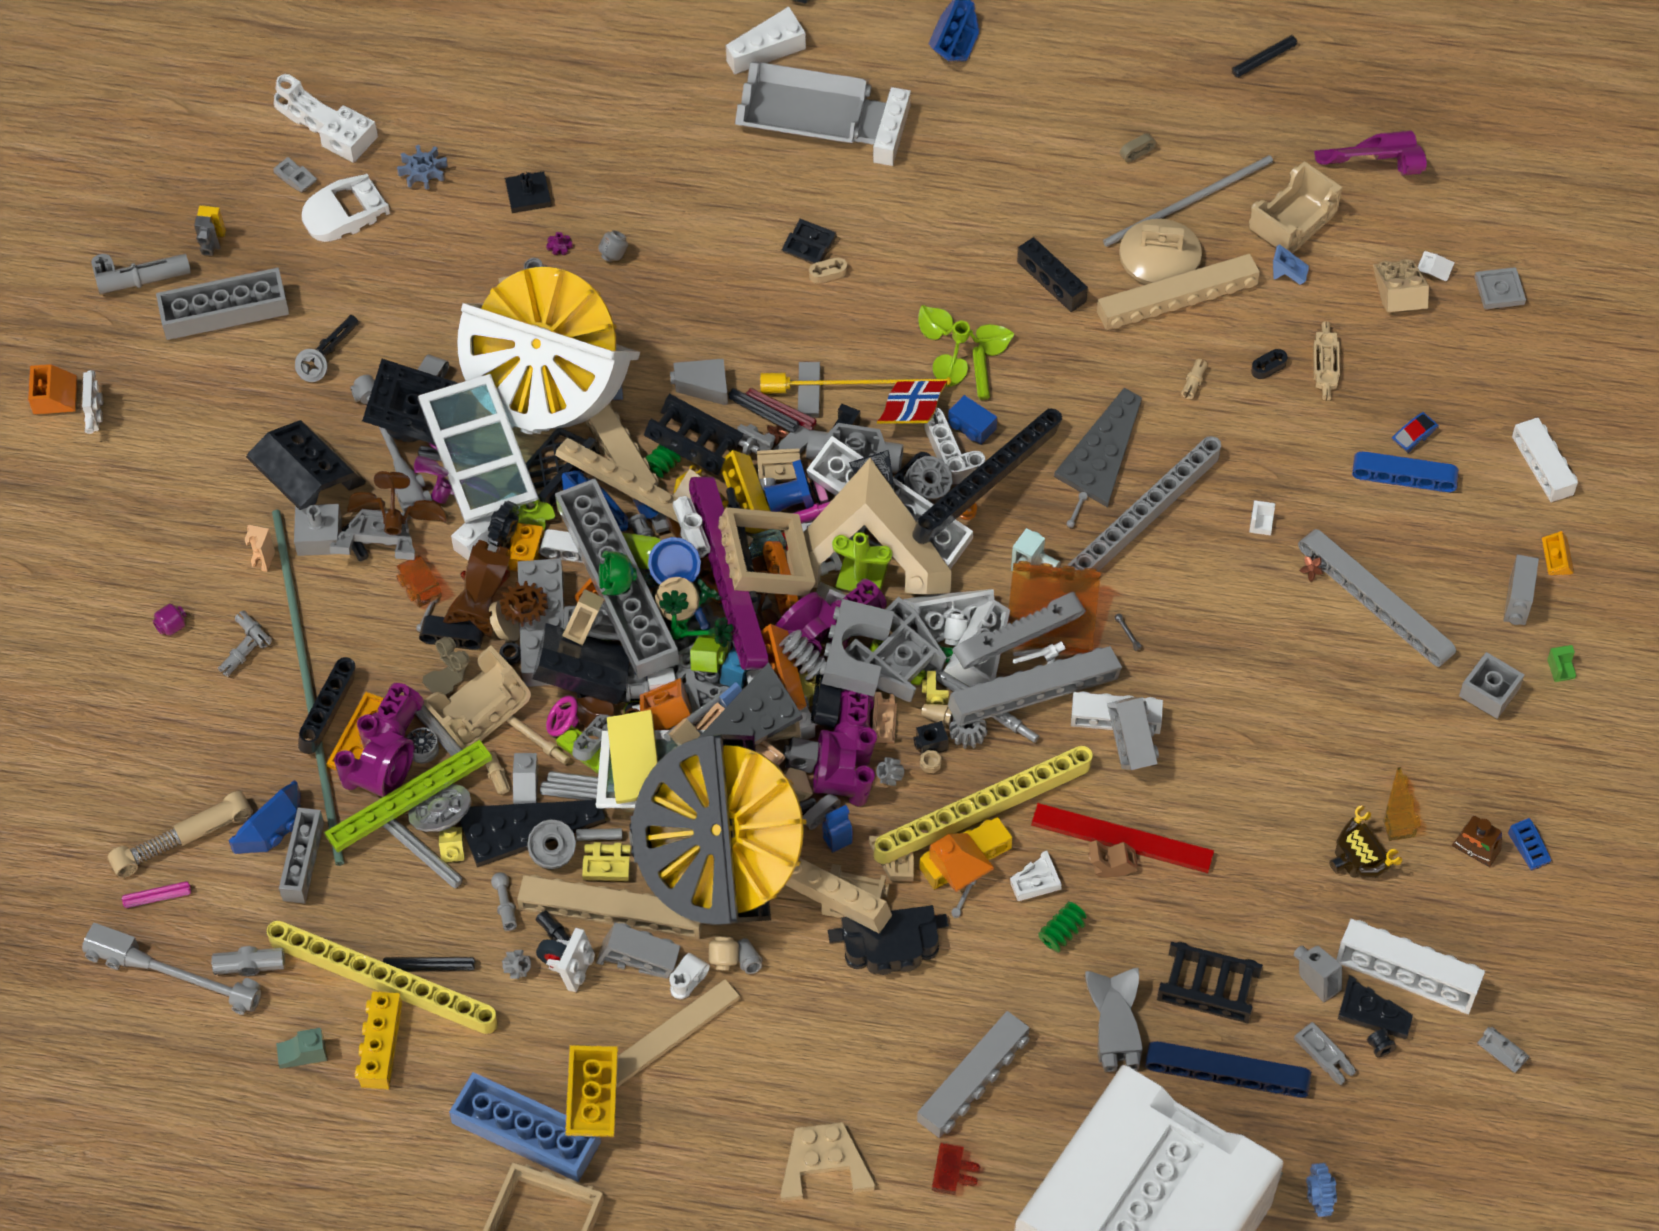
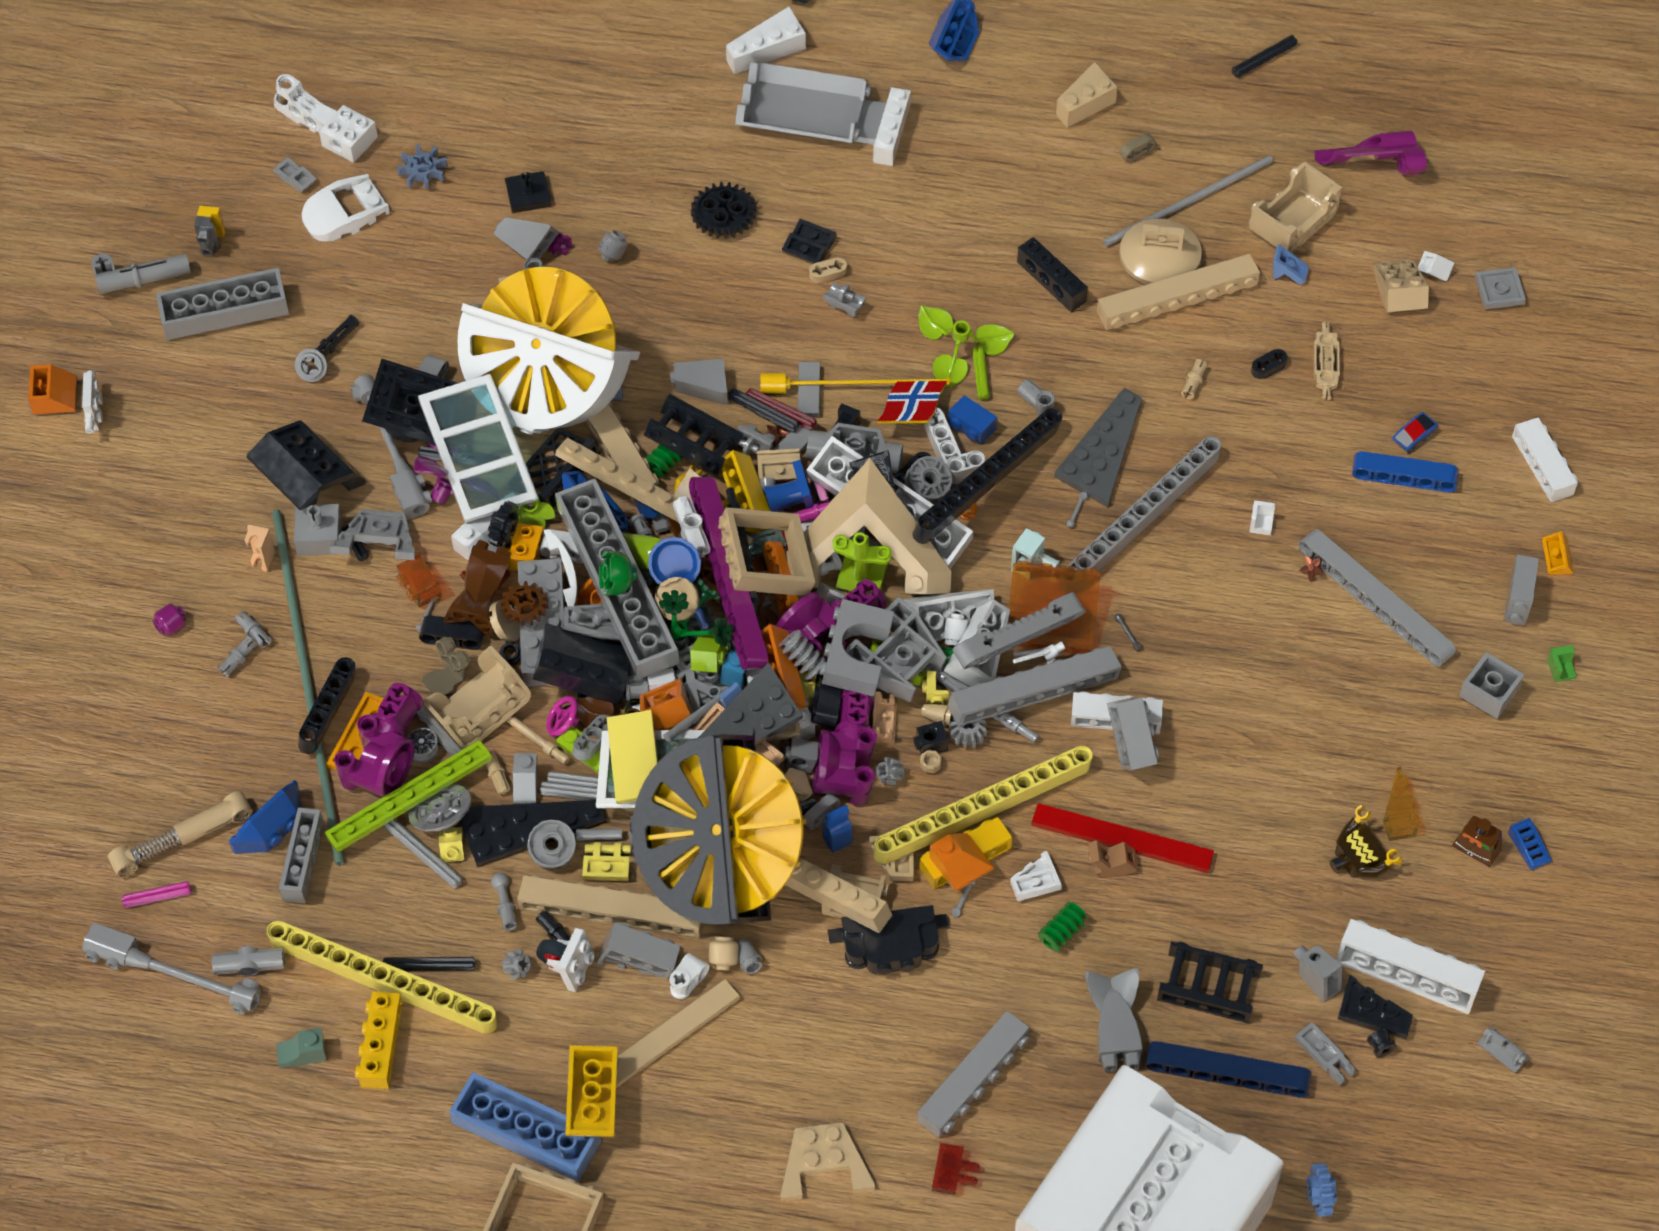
(394, 519): reddish brown plant -> none
(526, 237): none -> light grey slope
(555, 548): none -> white slope
(583, 617): tan slope -> none
(684, 732): tan tile -> none
(723, 210): none -> black gear
(844, 299): none -> light grey hips
(1036, 397): none -> light grey piece
(1086, 96): none -> tan wedge

